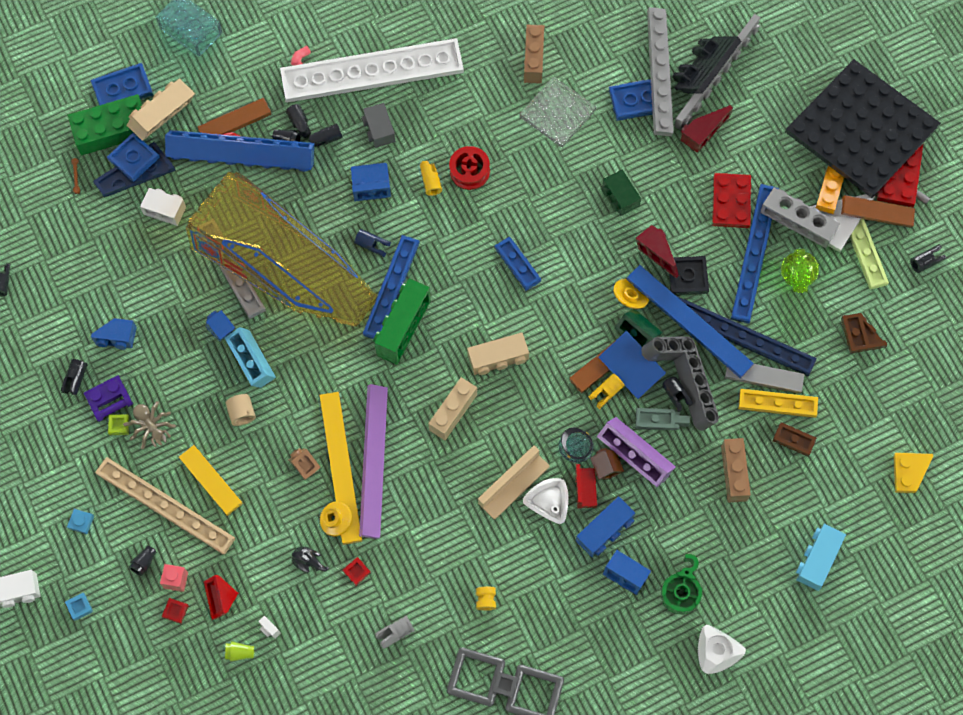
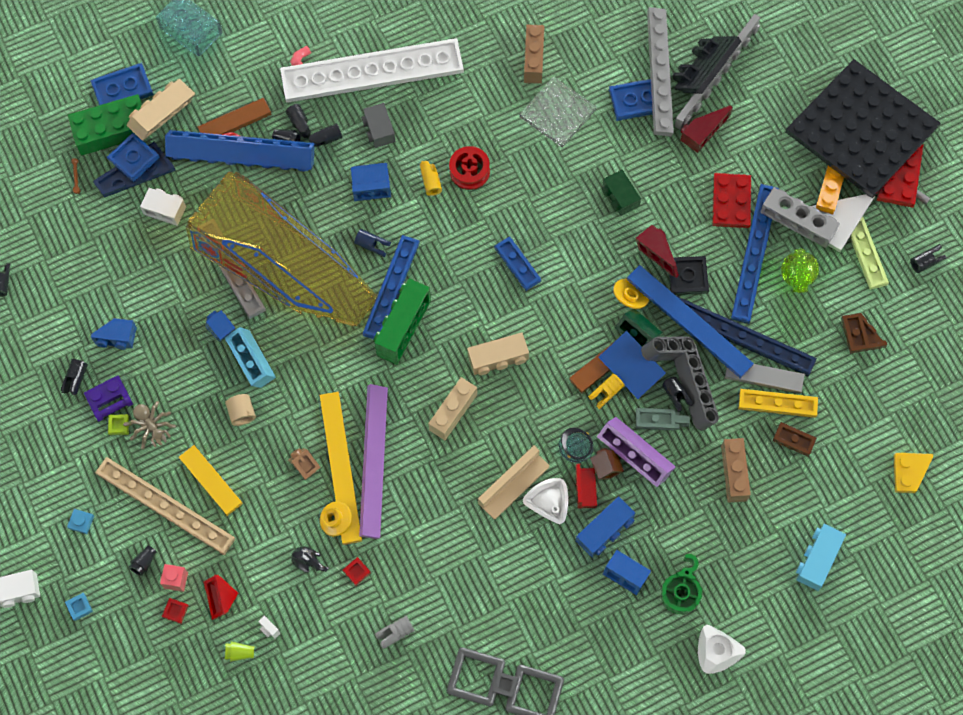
(485, 598): yellow wheel -> none
(878, 211): dark orange tile -> none

